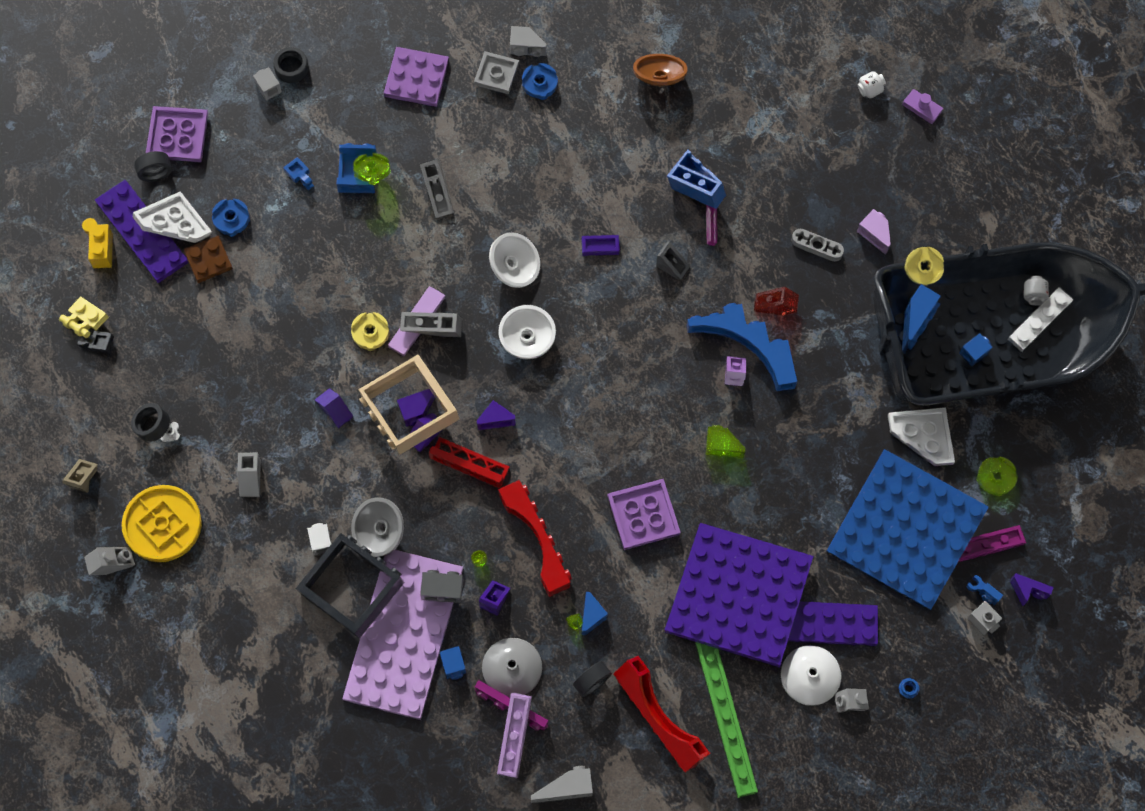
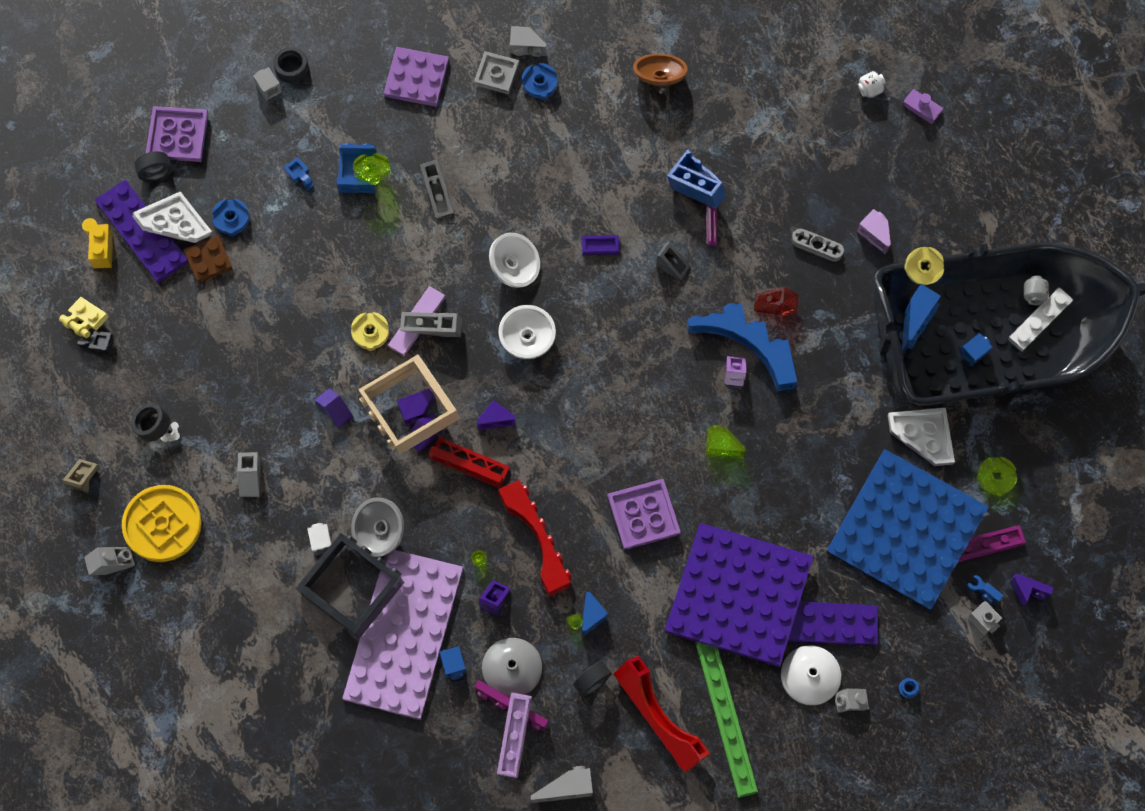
(441, 586): dark grey brick -> none

